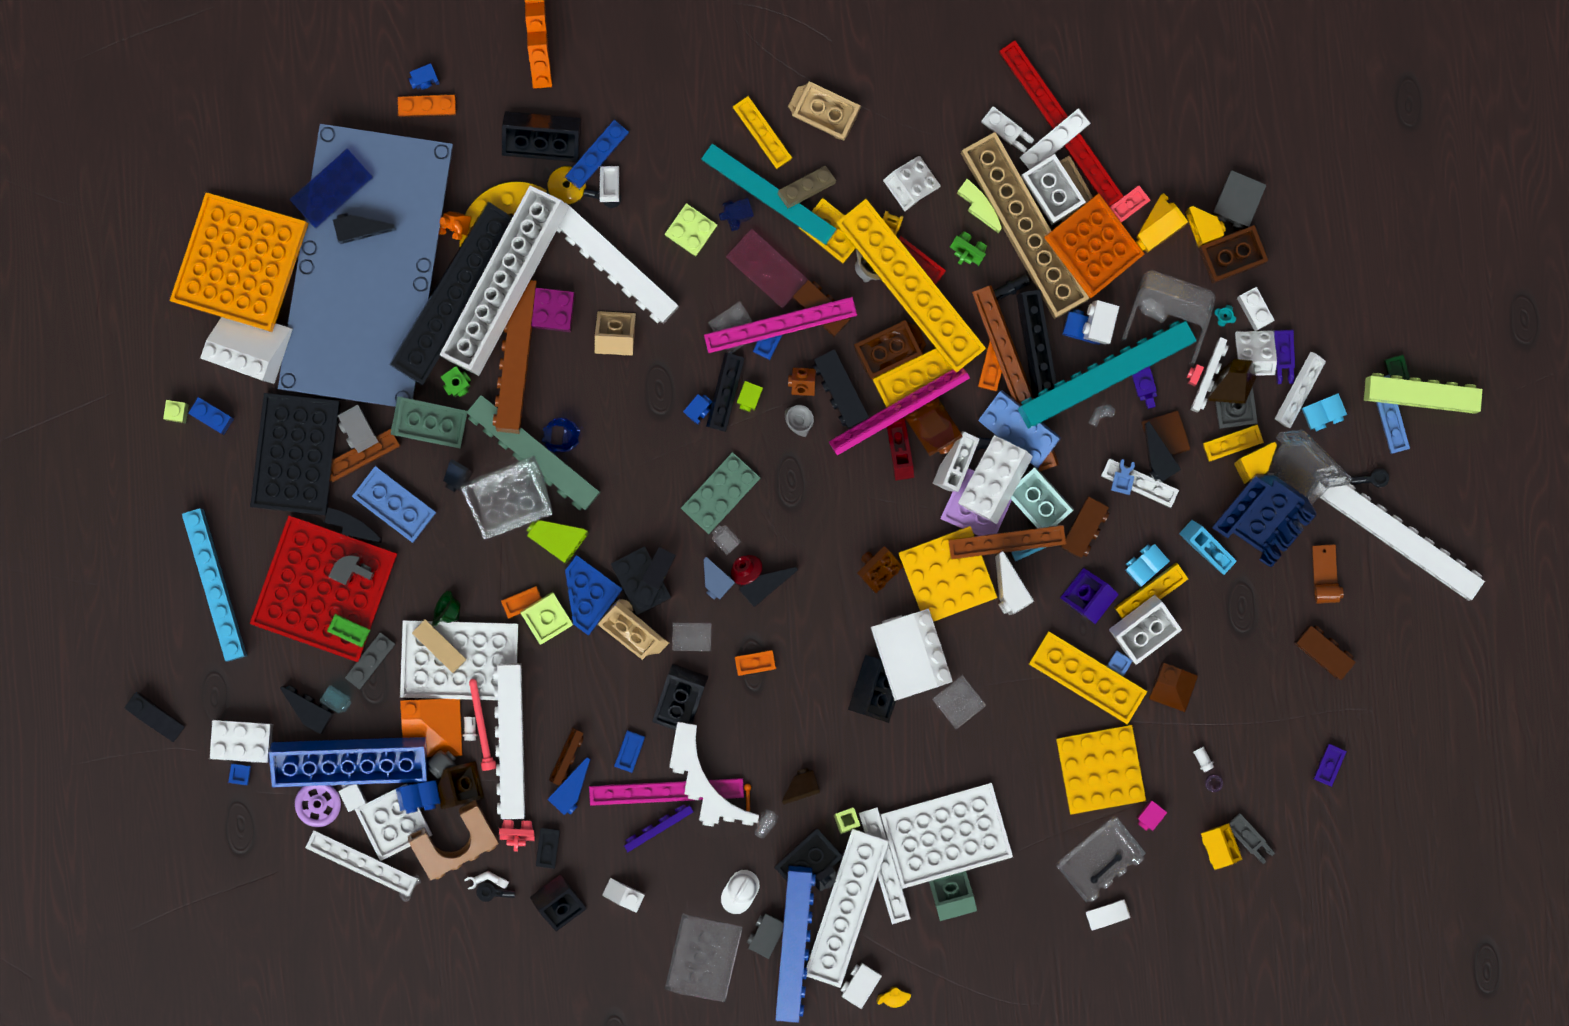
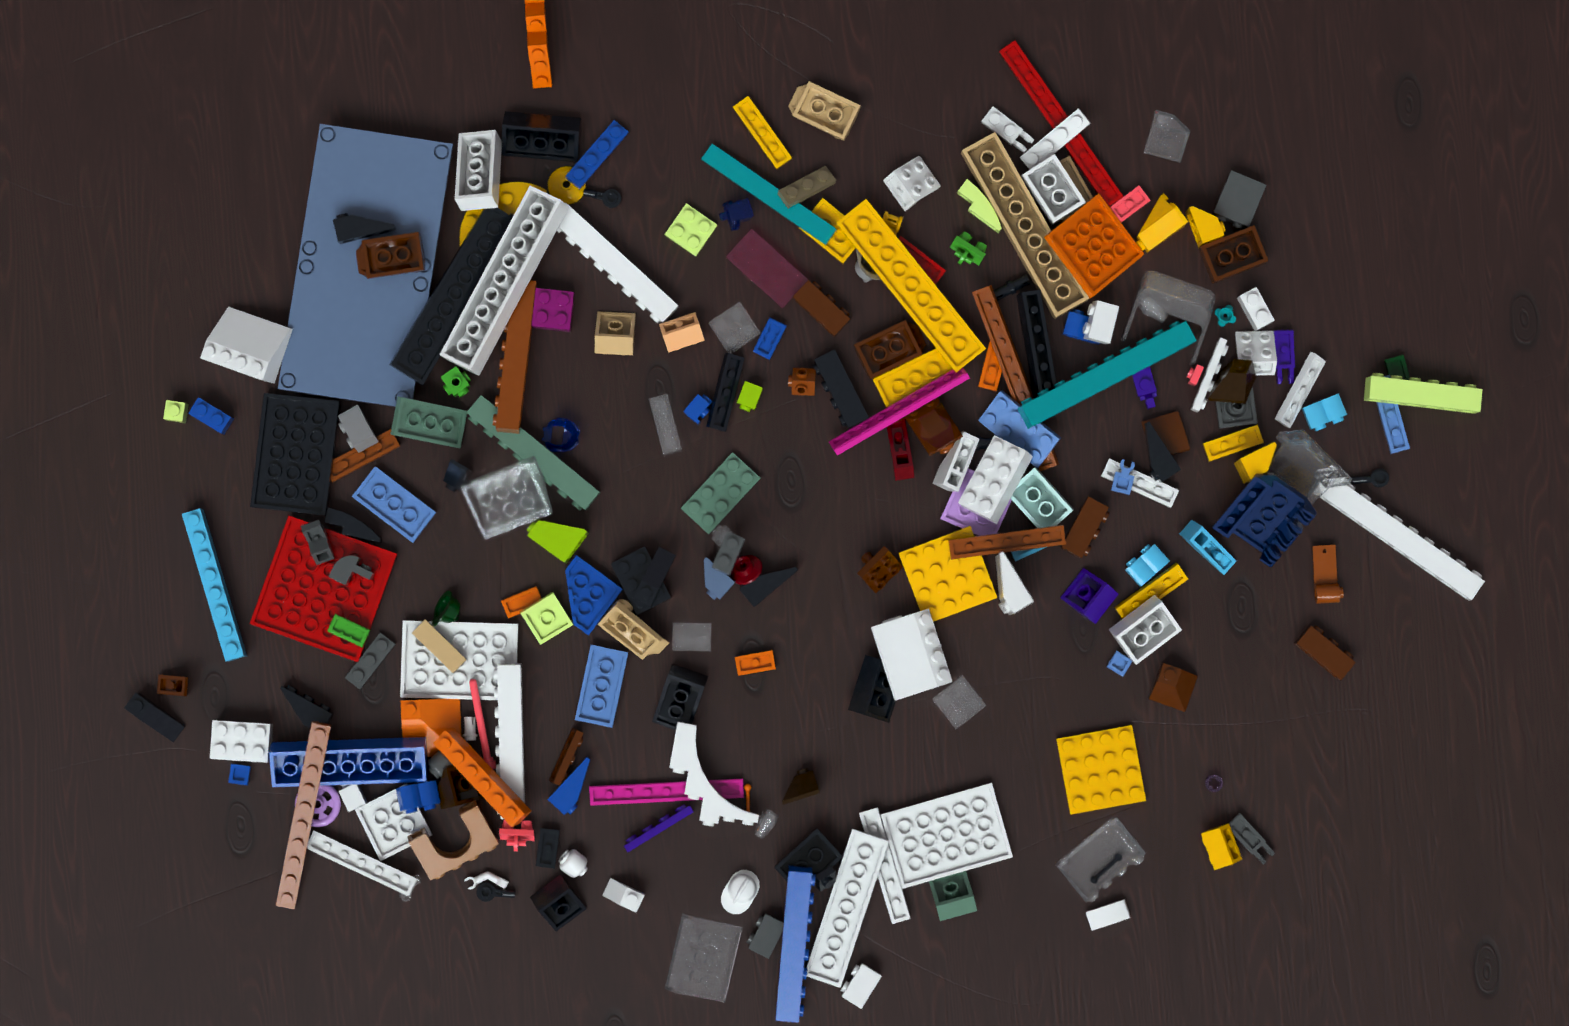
(172, 685): none -> reddish brown slope
(239, 262): light orange plate -> none
(303, 815): none -> plate
(318, 542): none -> dark grey brick
(331, 188): clear blue plate -> none
(335, 699): clear light blue brick -> none
(391, 255): none -> reddish brown slope
(423, 77): blue brick -> none
(426, 105): orange plate -> none
(455, 222): orange piece -> none
(478, 170): none -> white brick
(482, 777): none -> orange brick
(573, 863): none -> white head
(601, 686): none -> medium blue plate
(609, 183): white tile -> none
(629, 751): blue tile -> none
(665, 424): none -> clear brick
(681, 332): none -> light nougat brick
(728, 553): none -> dark grey brick
(780, 325): dark pink tile -> none
(799, 419): light grey piece -> none
(847, 820): yellowish green brick -> none
(893, 998): yellow piece -> none
(1087, 677): yellow plate -> none
(1099, 412): clear arm -> none
(1151, 816): dark pink brick -> none
(1166, 137): none -> clear slope
(1203, 759): white pin -> none
(1329, 765): dark purple plate -> none

